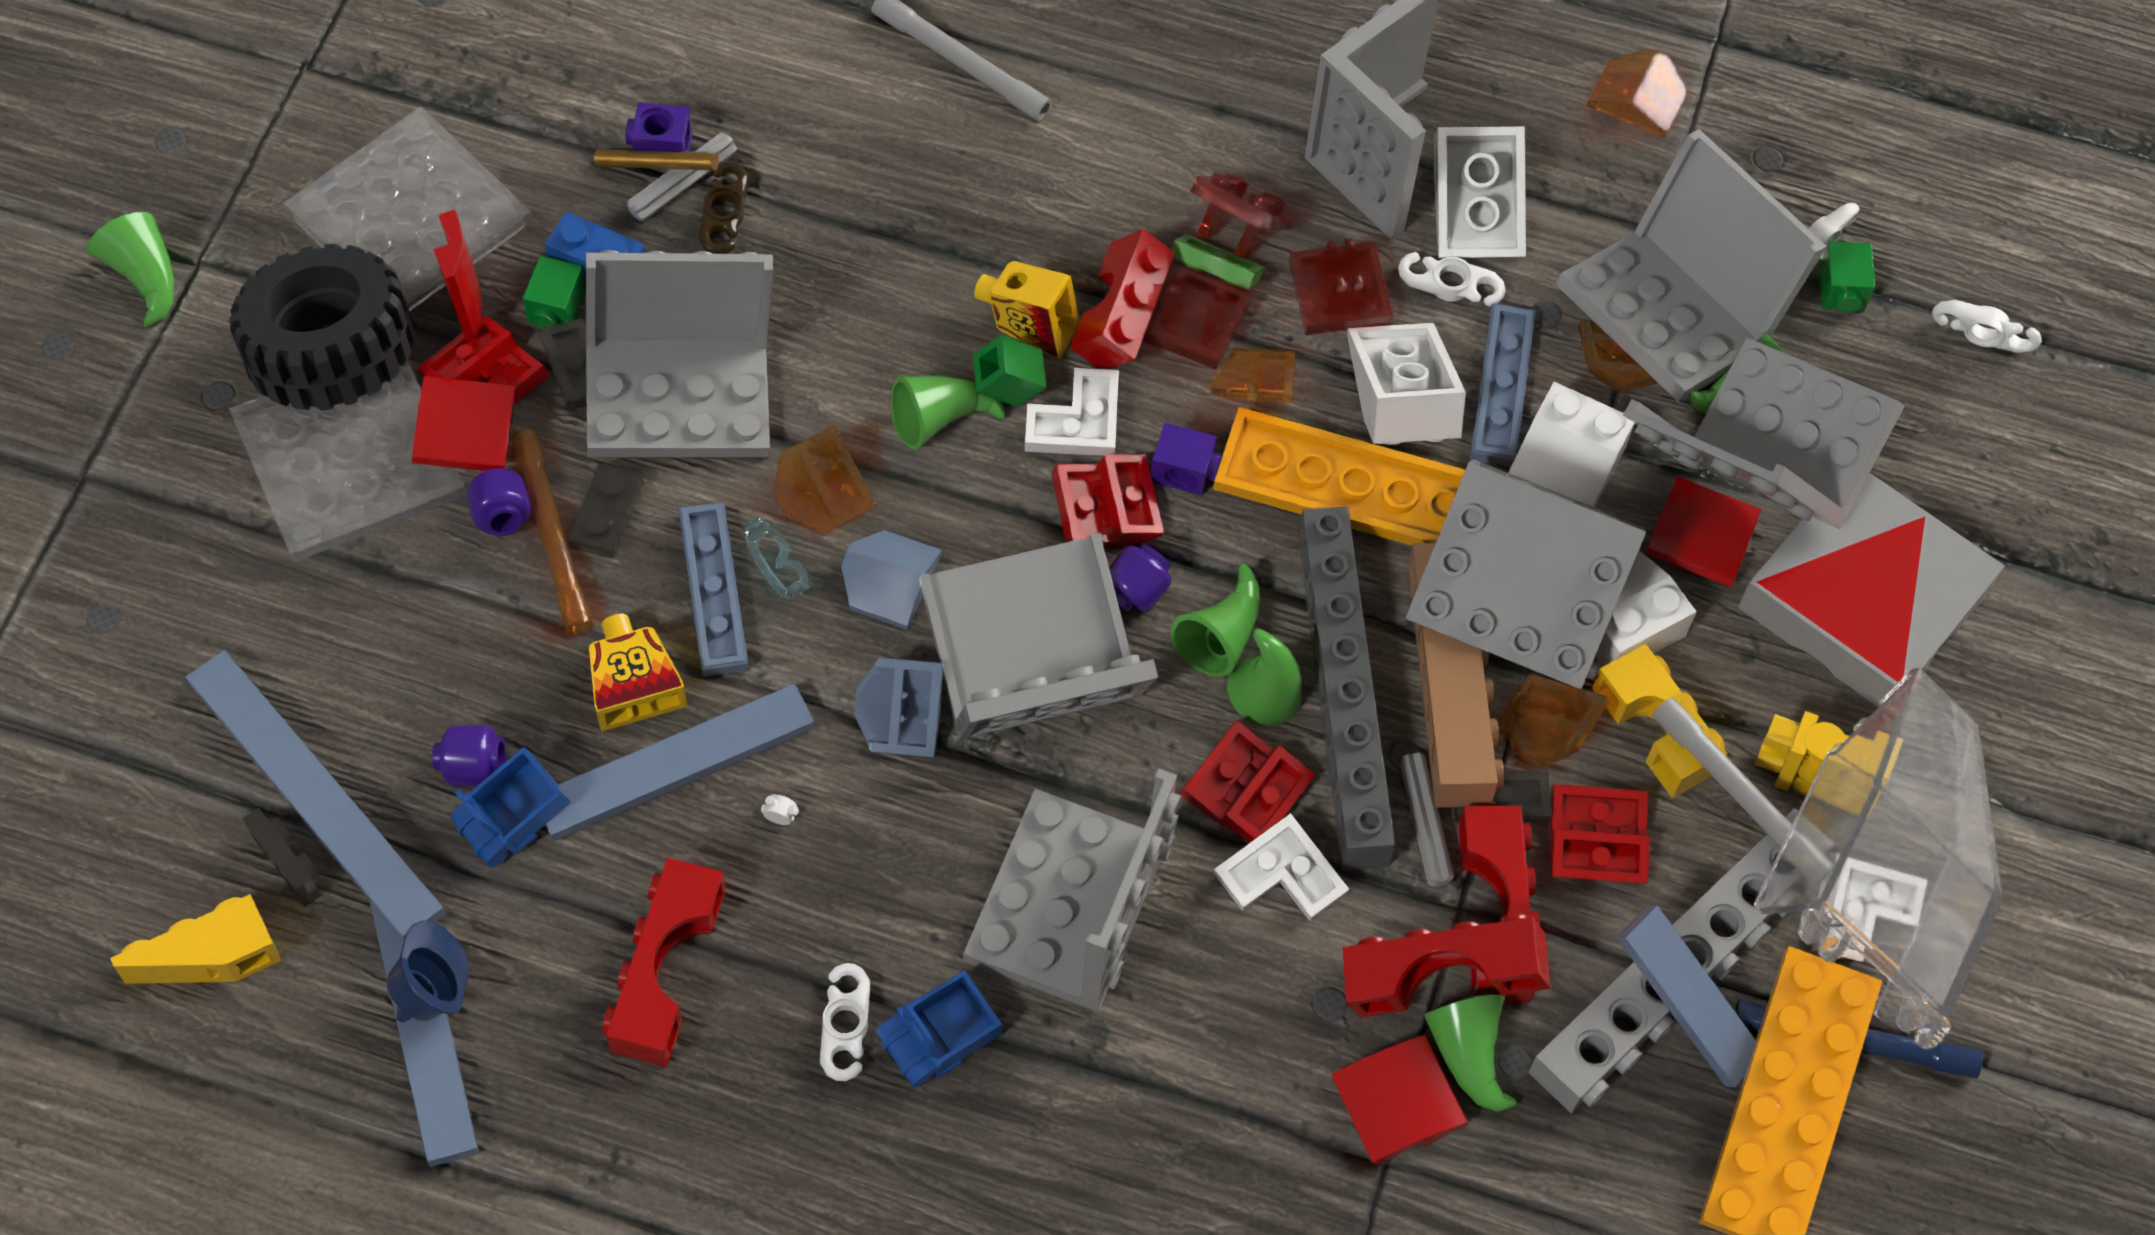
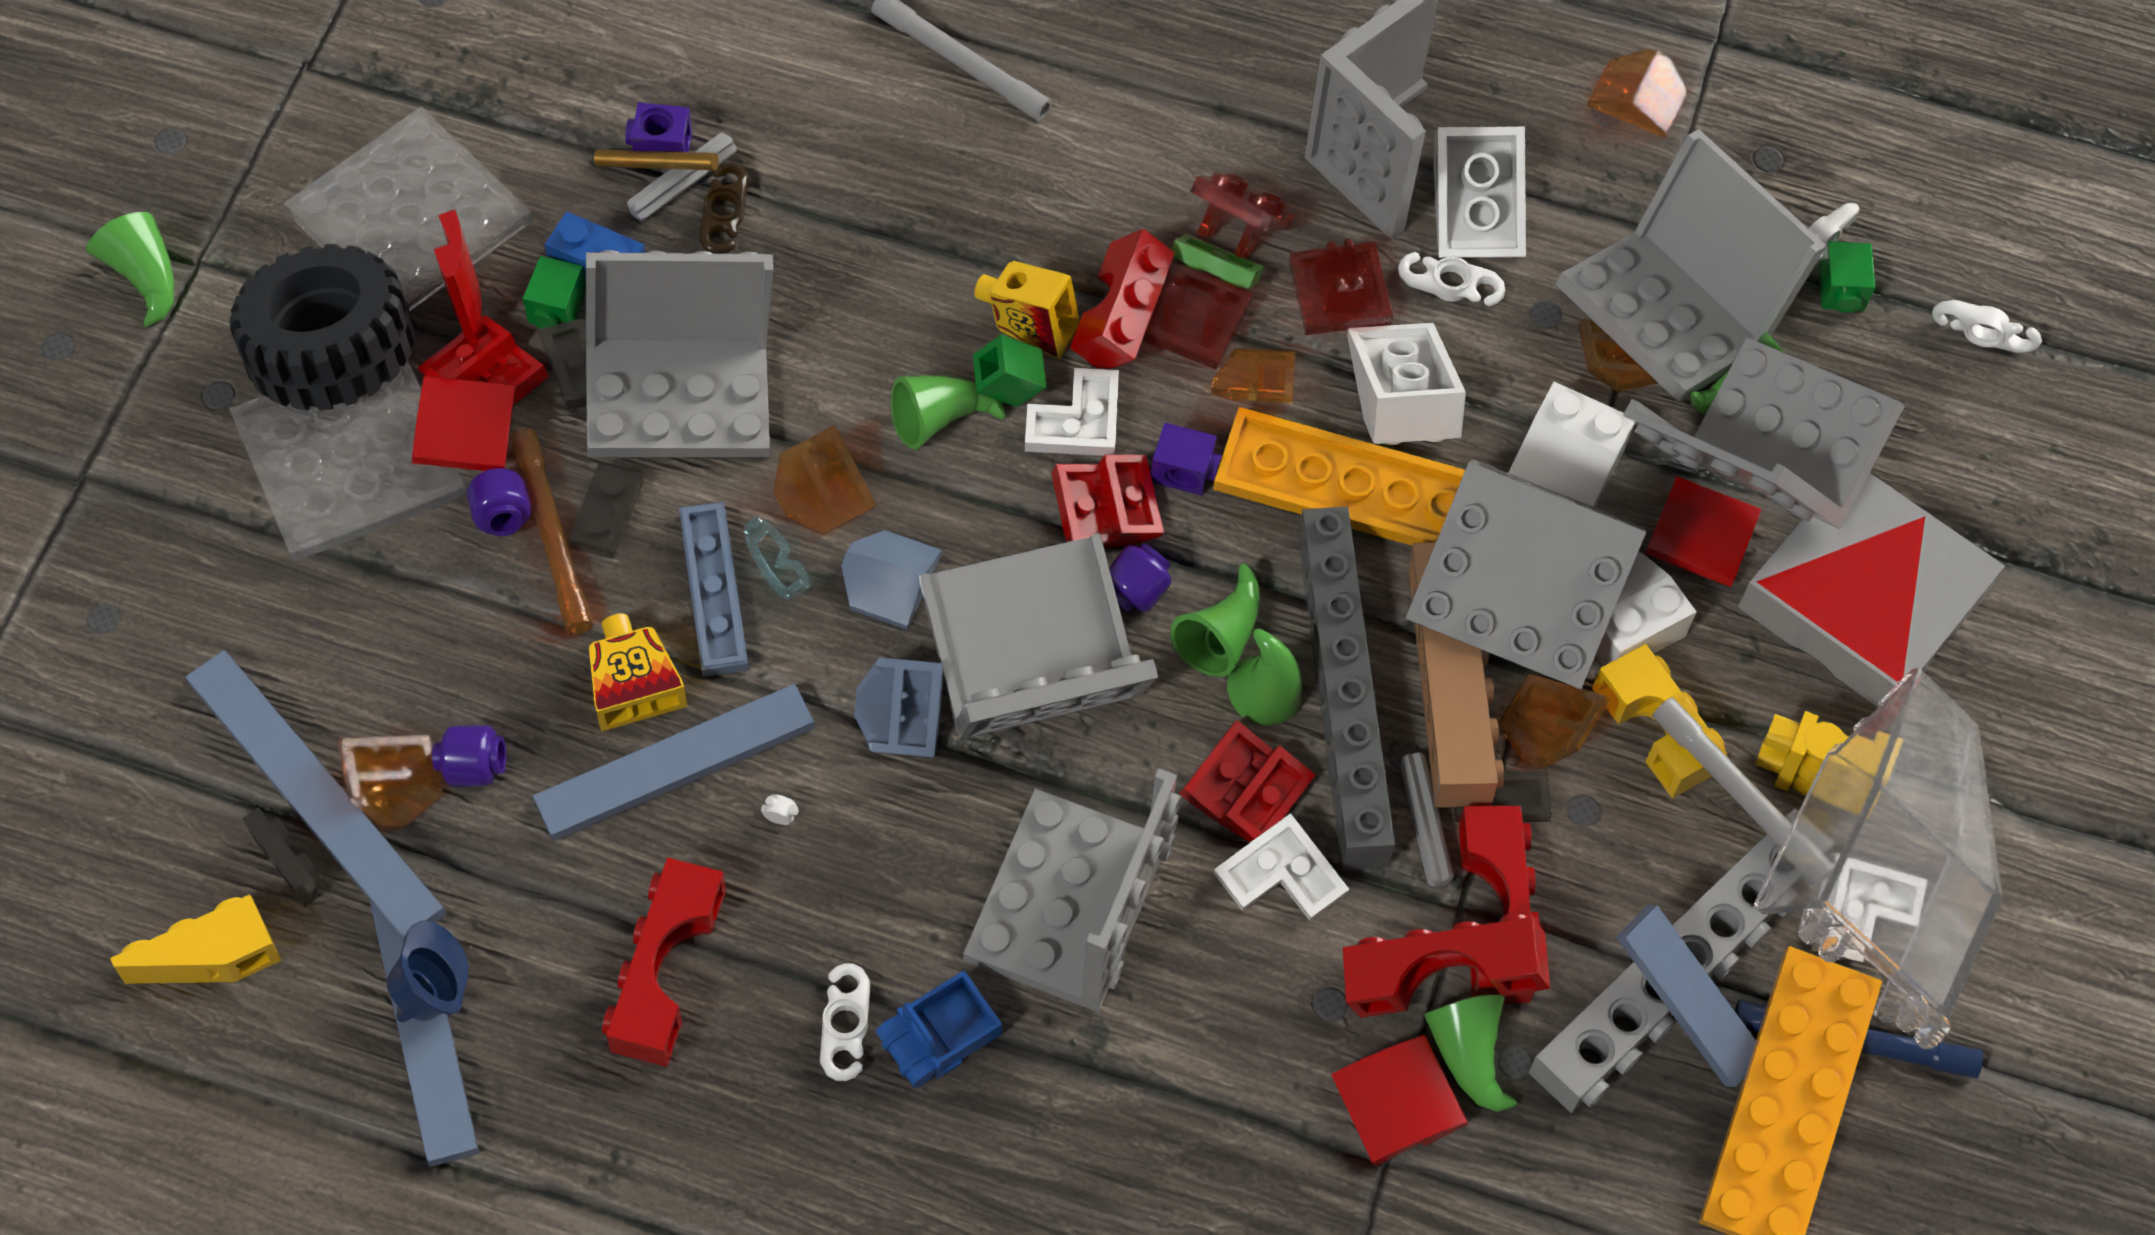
(390, 777): none -> clear orange slope
(508, 808): blue piece -> none
(1502, 385): sand blue tile -> none
(1599, 834): red slope -> none

